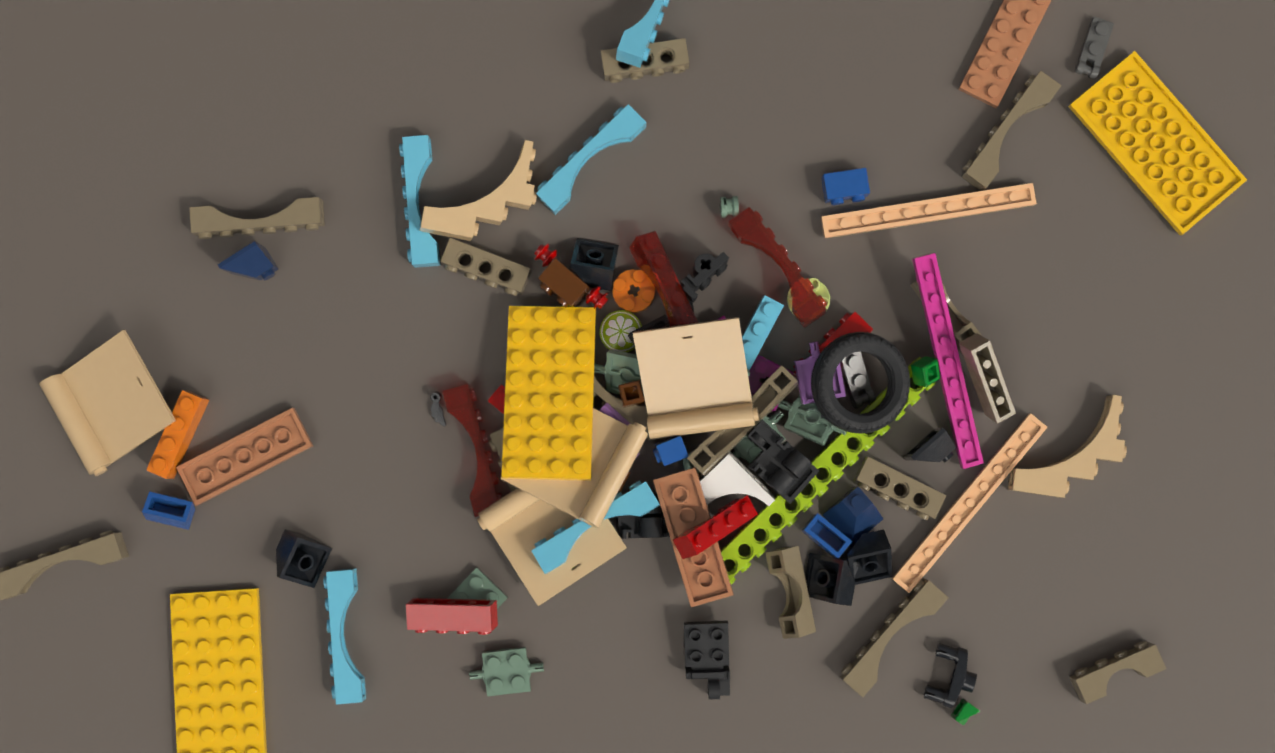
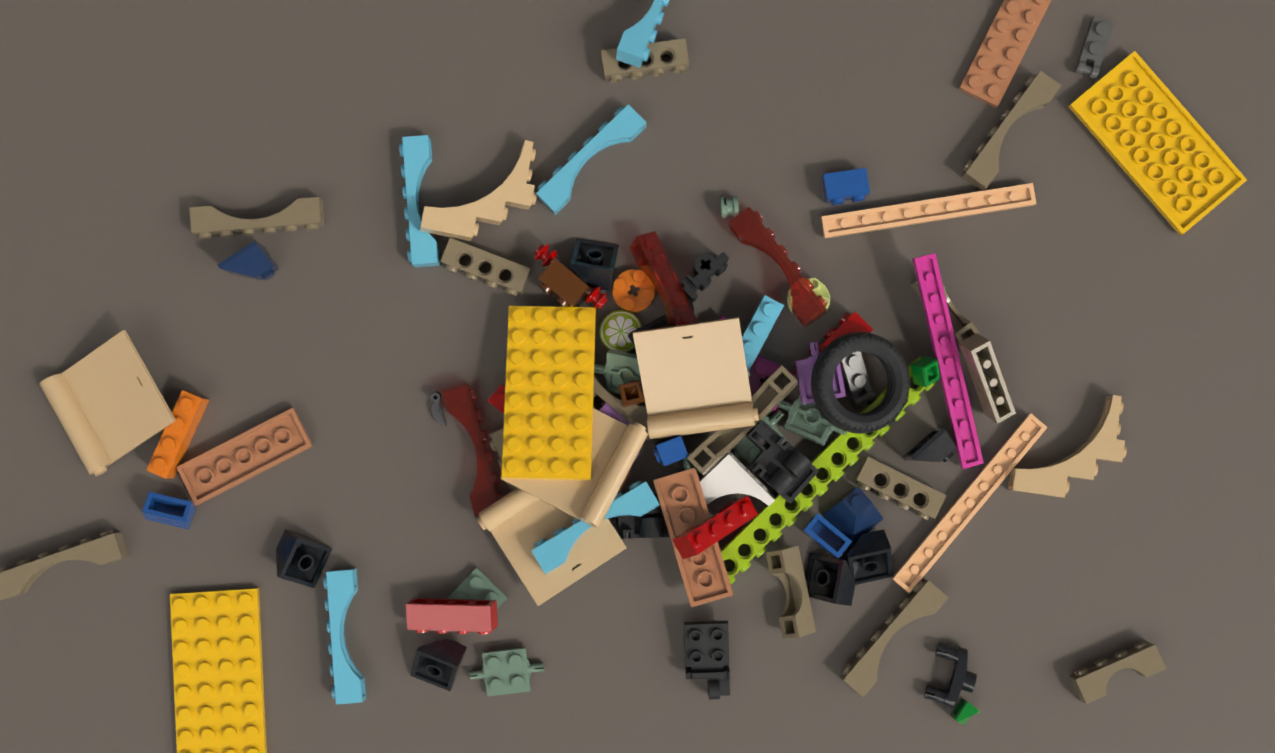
(438, 663): none -> black slope

